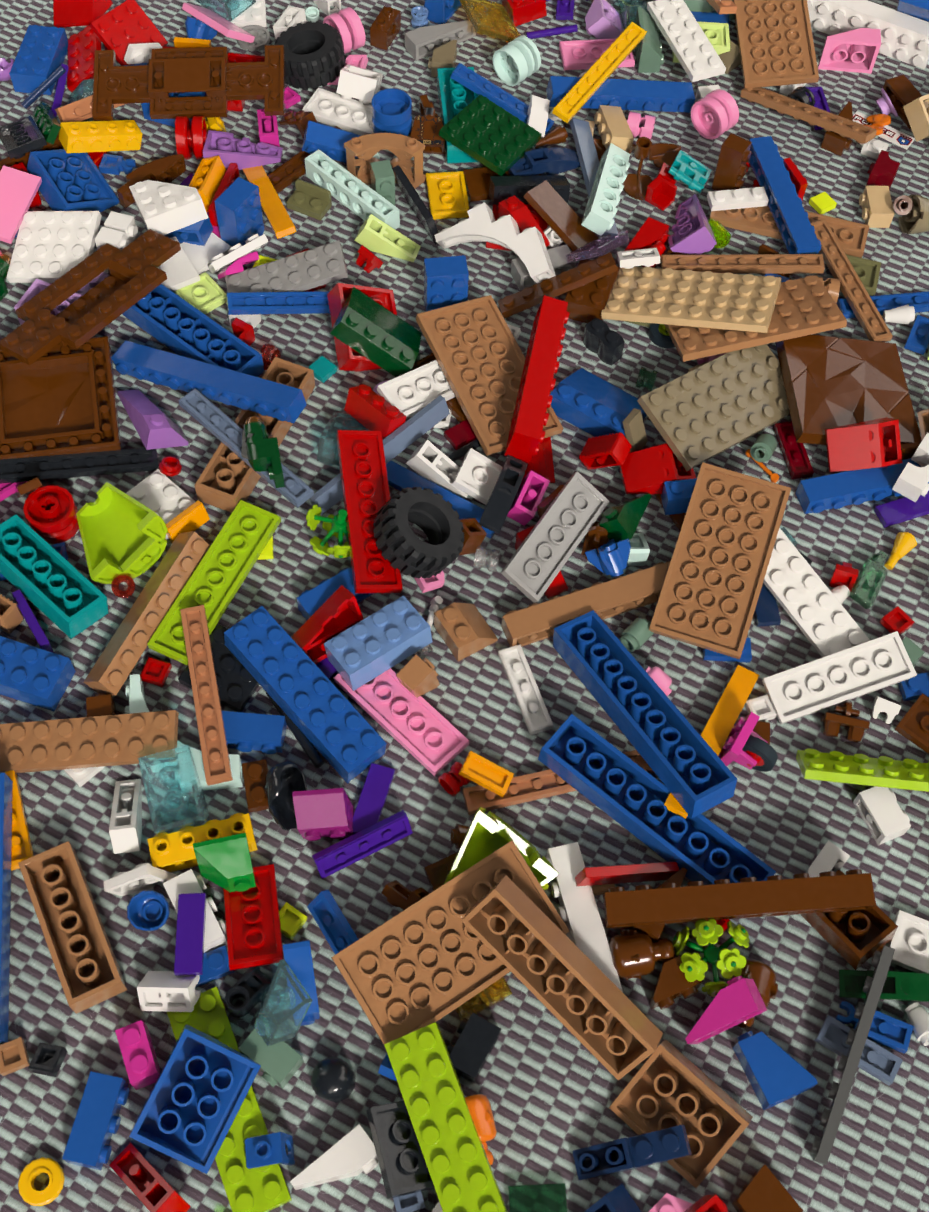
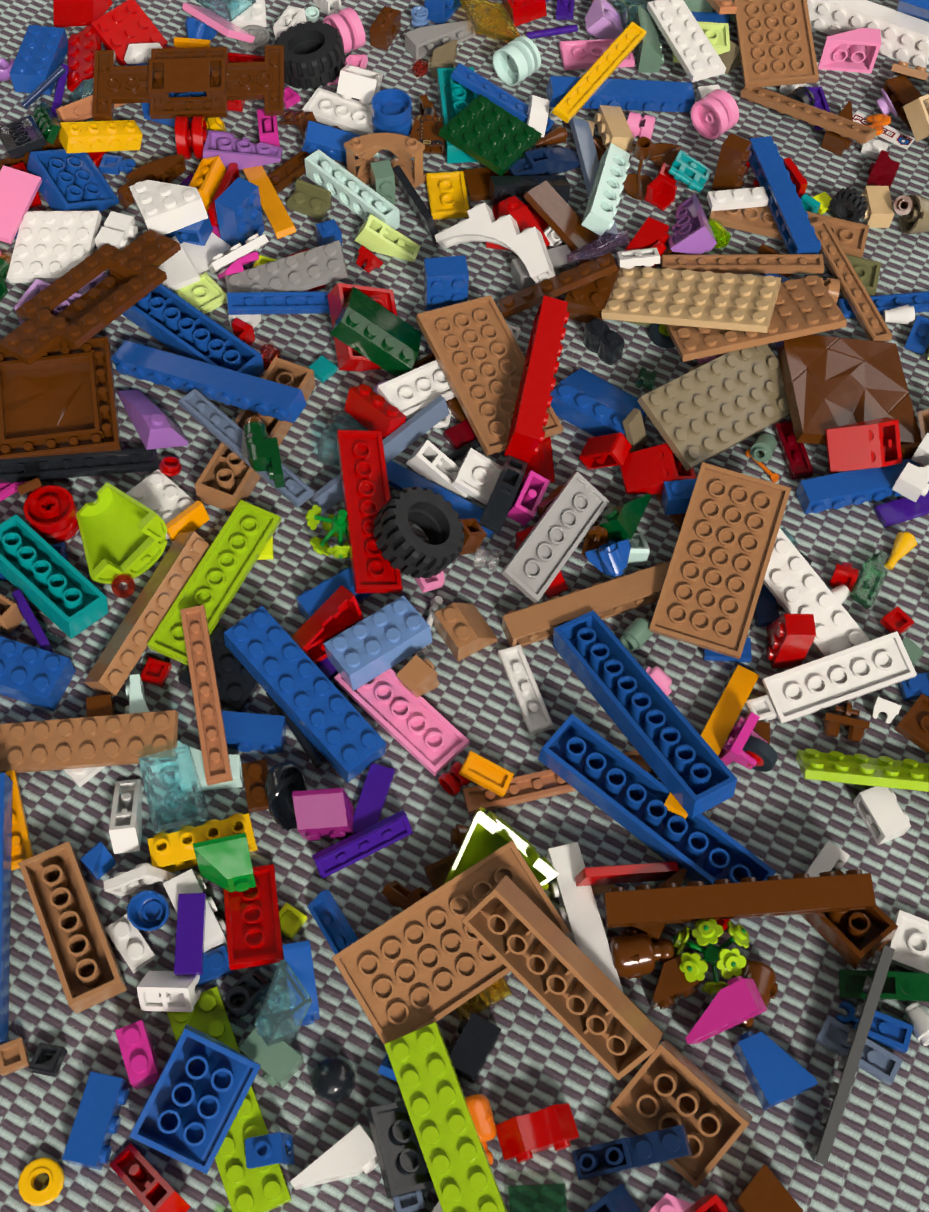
(98, 860): none -> blue slope
(130, 943): none -> white plate
(328, 232): none -> blue brick
(420, 68): none -> clear red plate
(537, 1132): none -> red brick
(790, 640): none -> red wedge
(810, 204): none -> teal tile
(852, 199): none -> black tyre
(917, 72): none -> medium nougat plate

